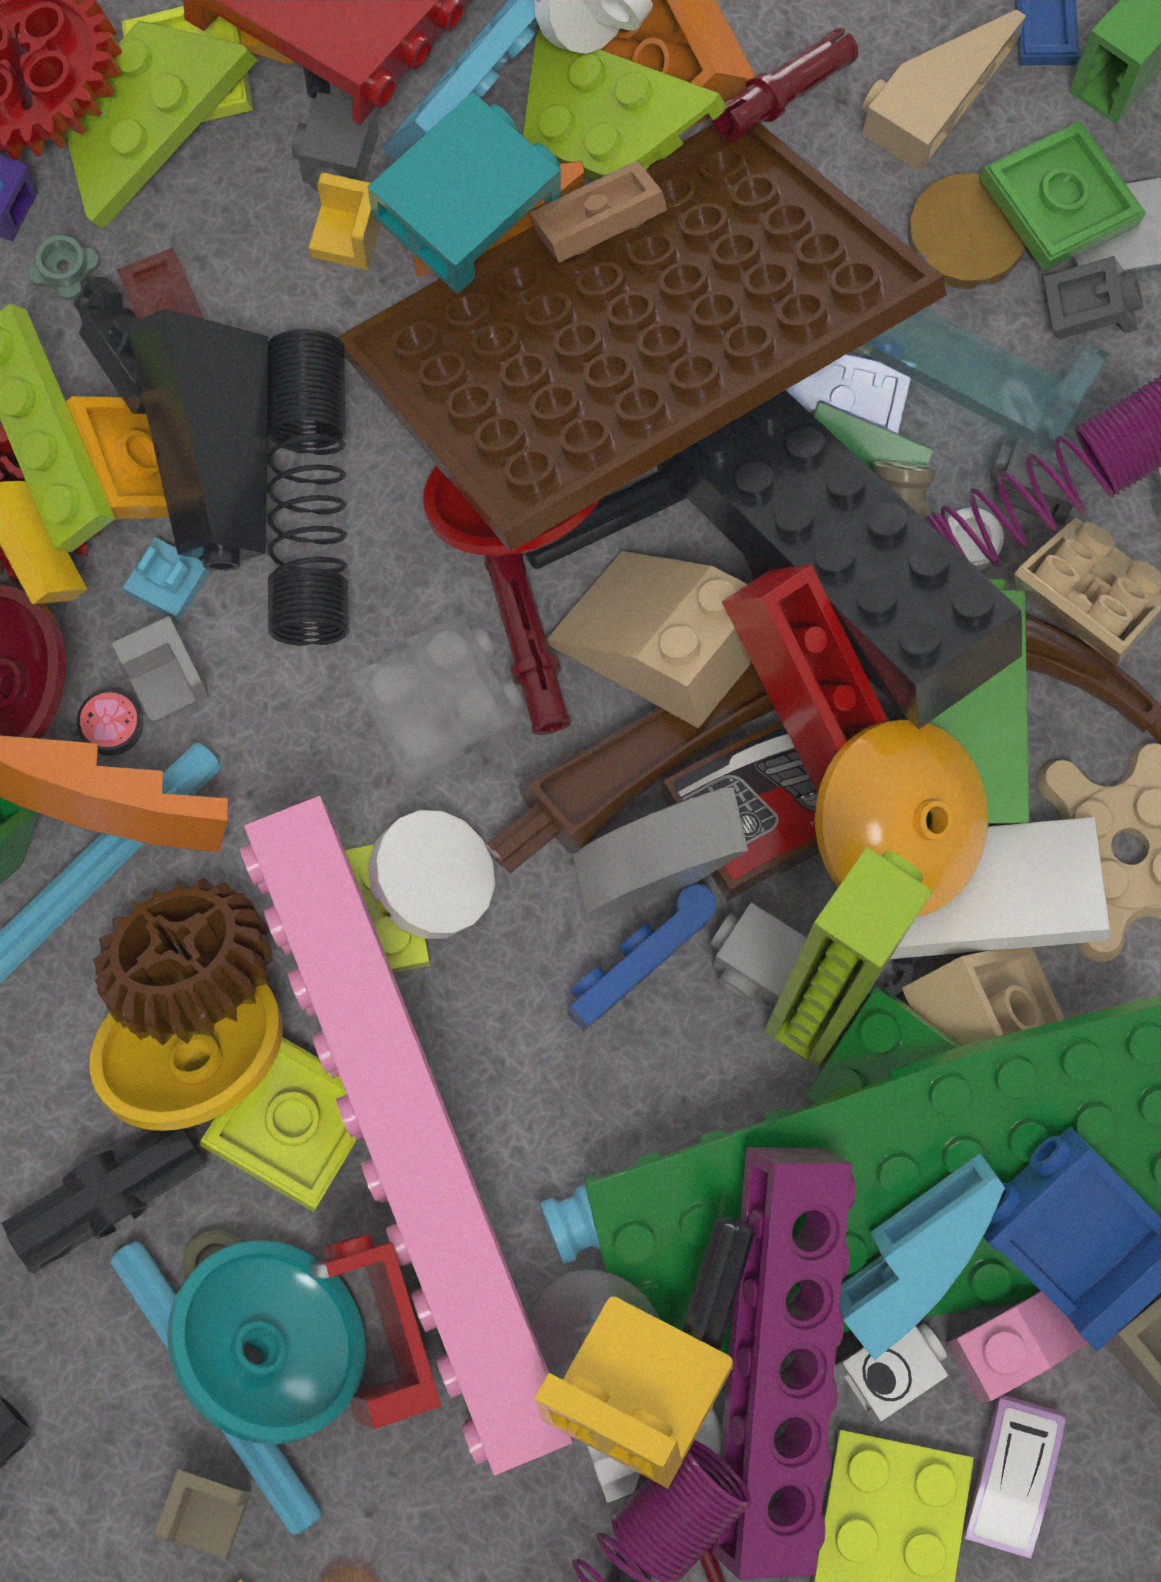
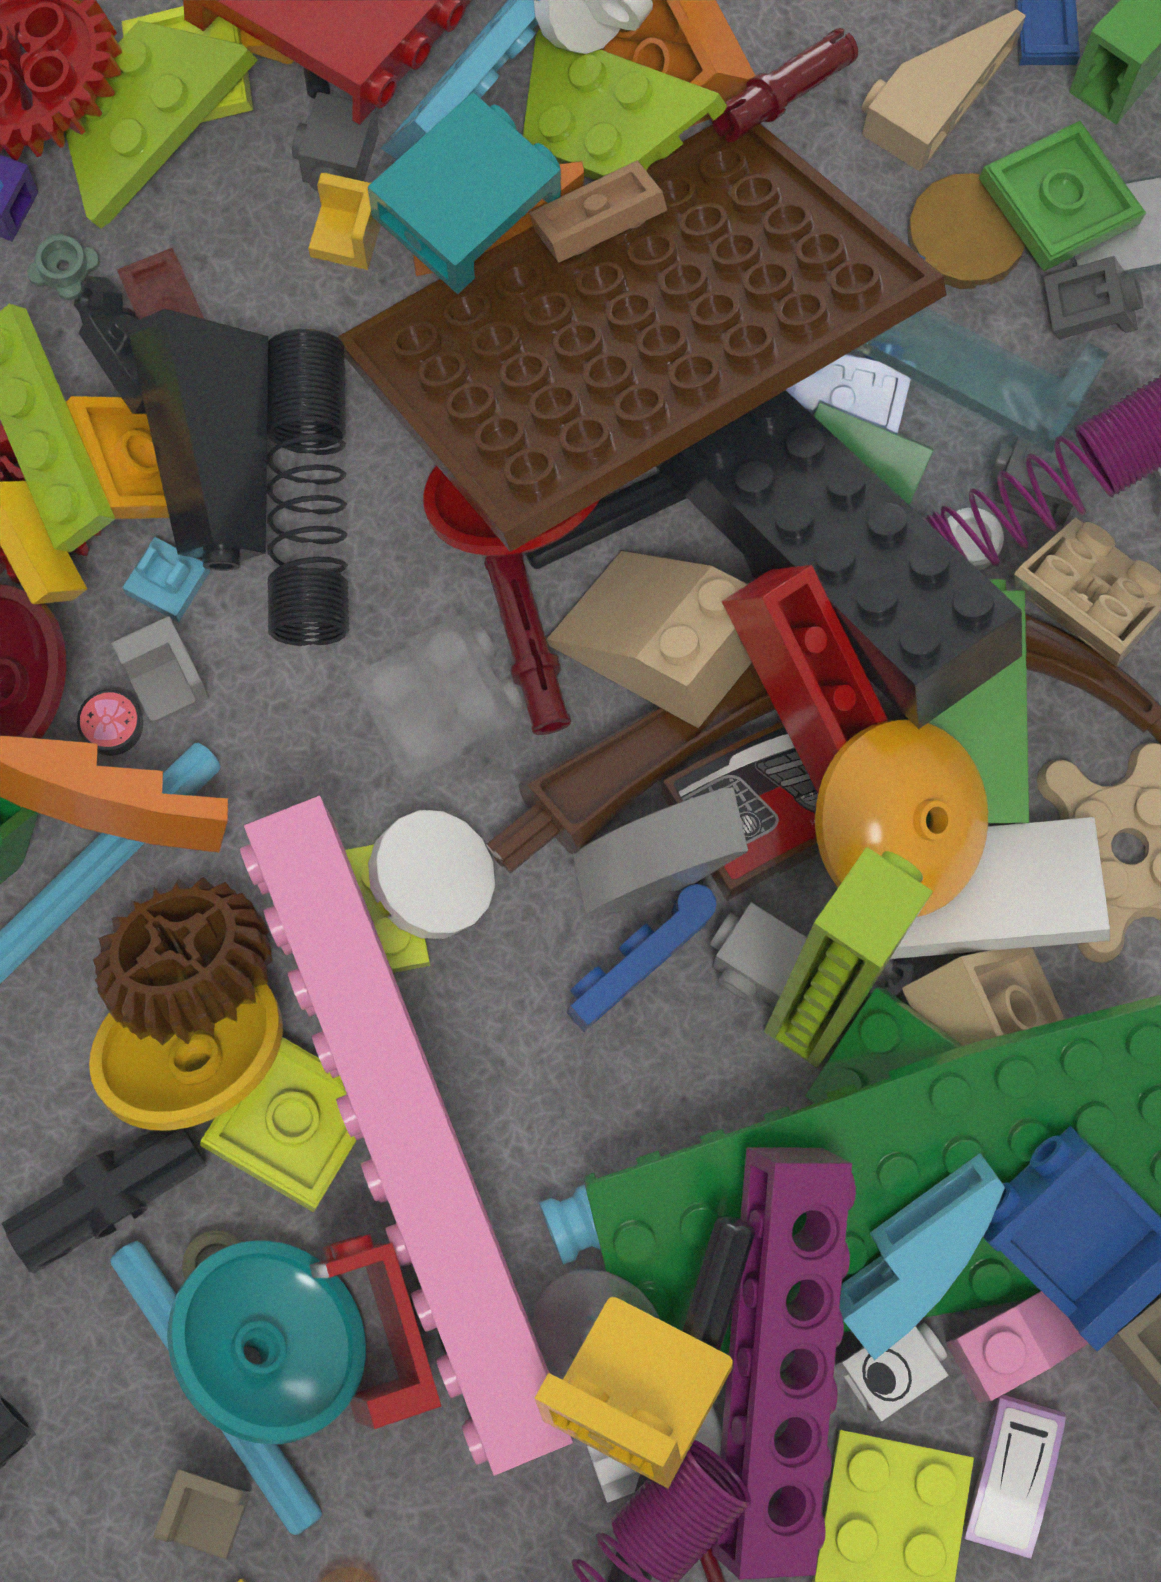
(908, 481): dark tan wheel -> none

